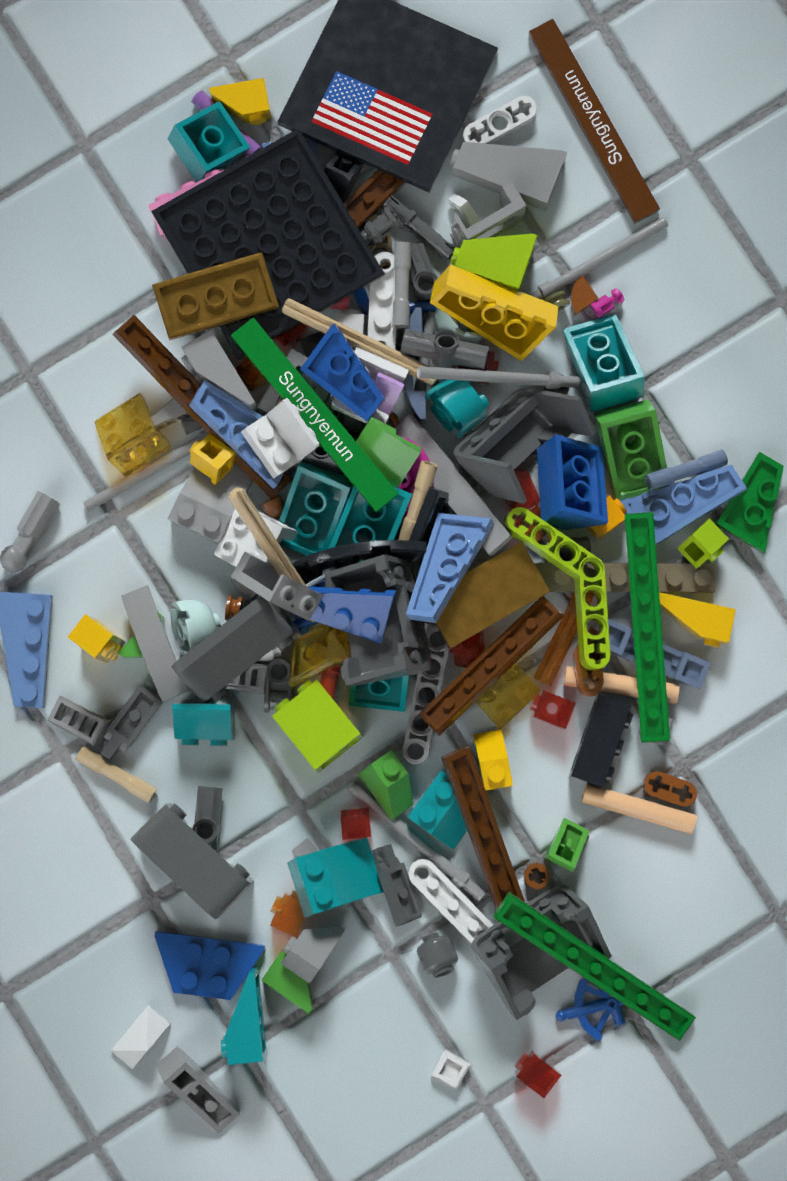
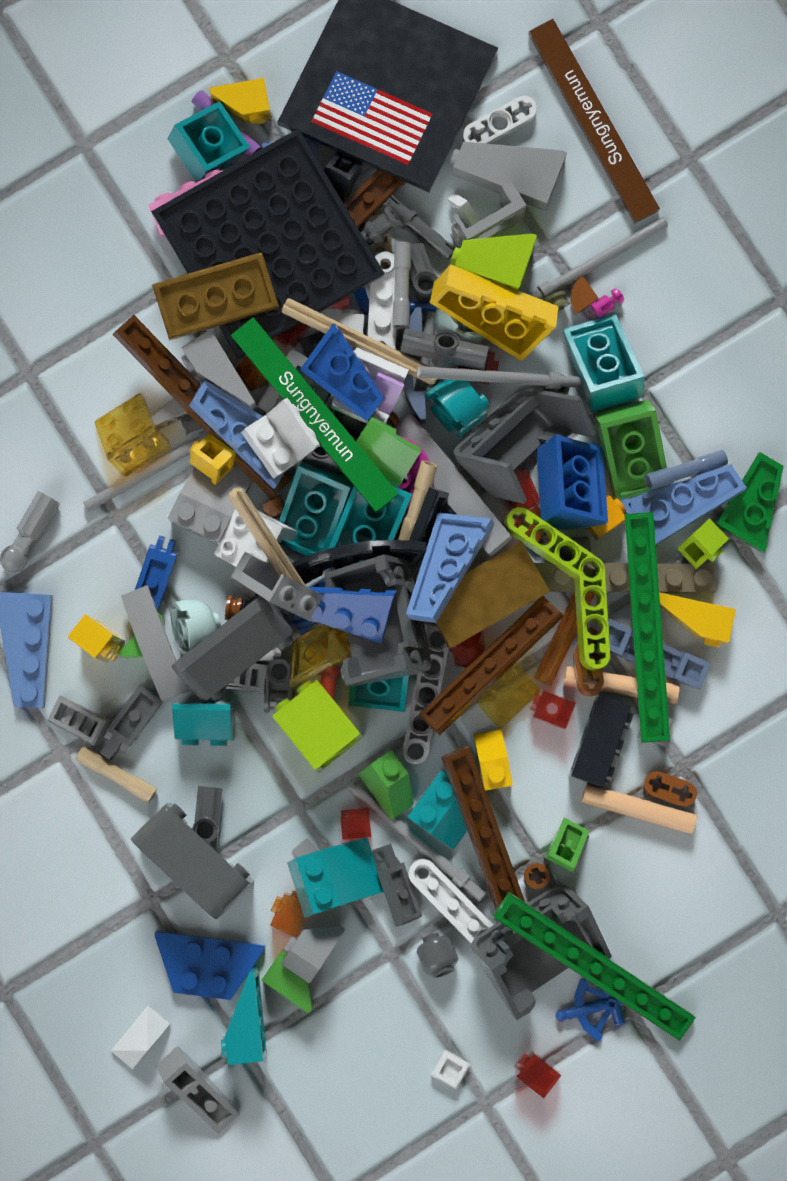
(158, 569): none -> blue hinge

